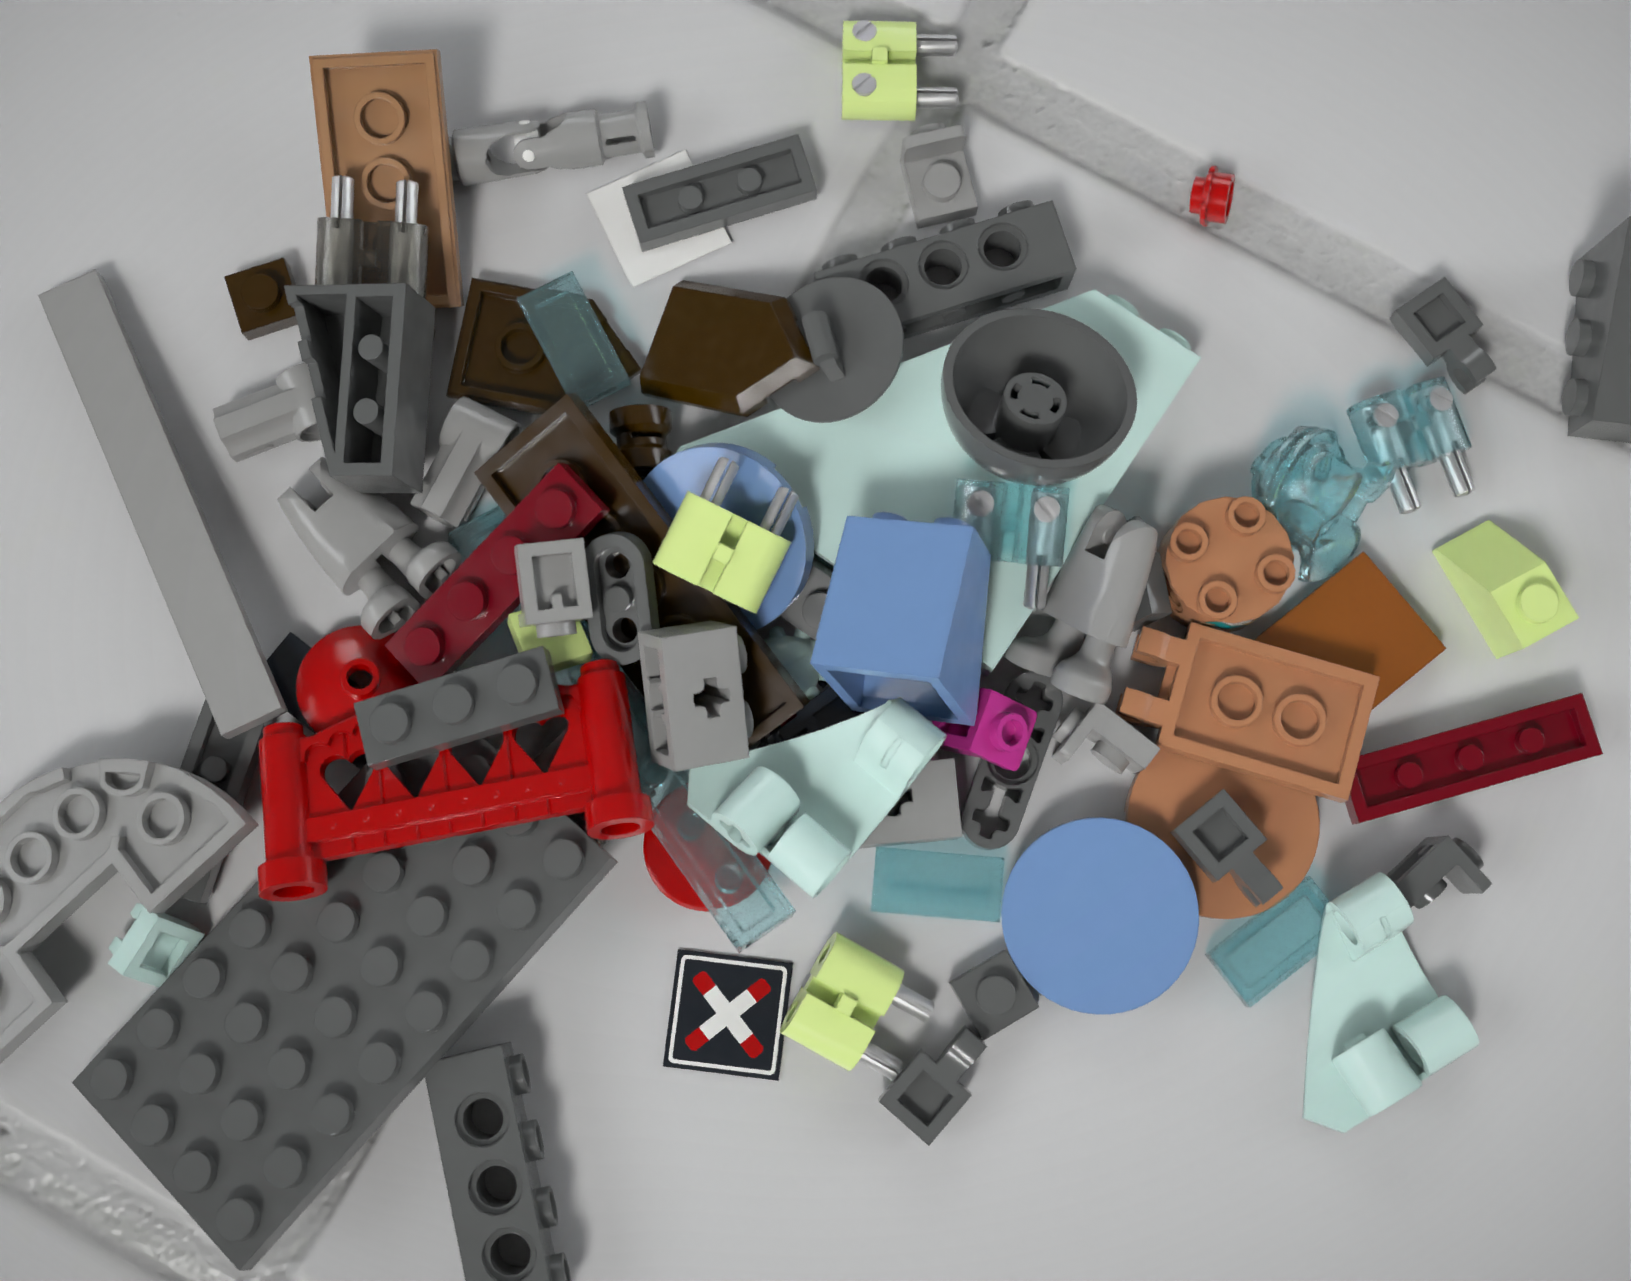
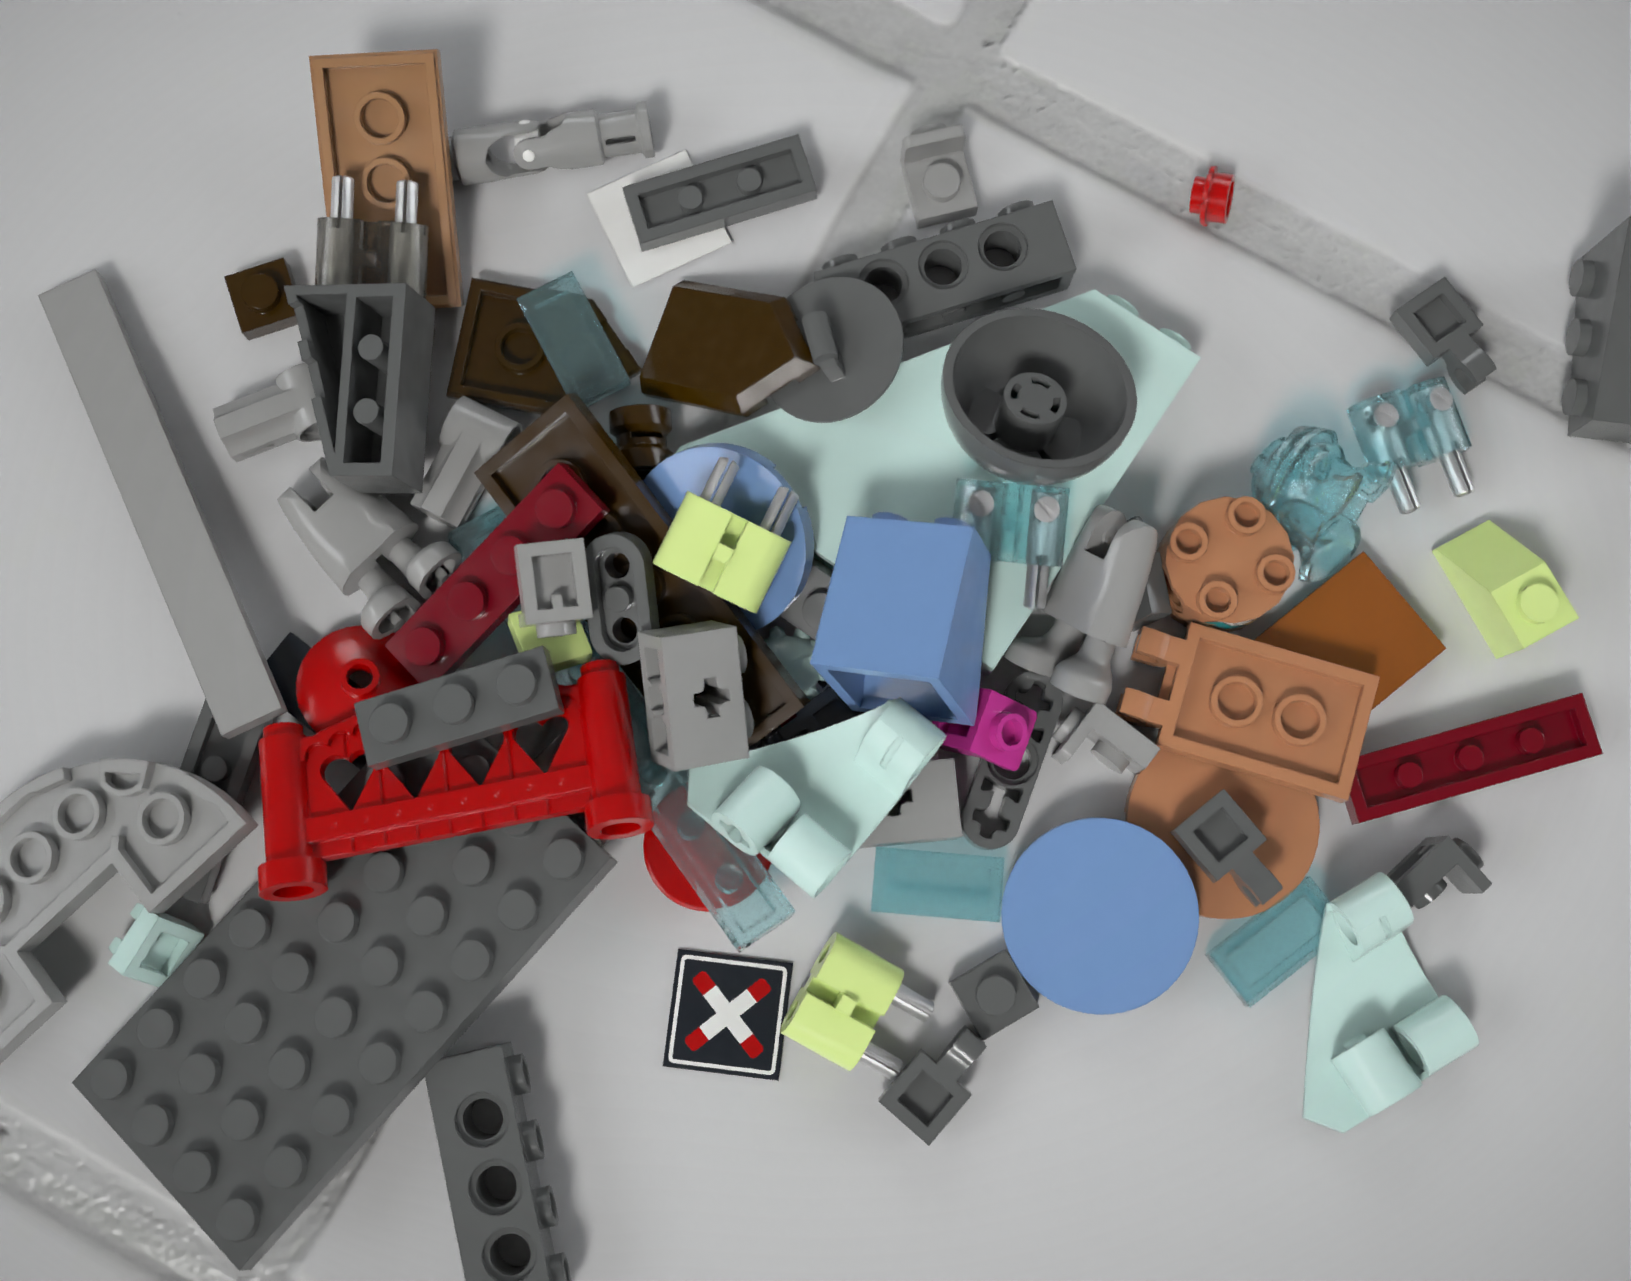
(882, 71): yellowish green piece -> none

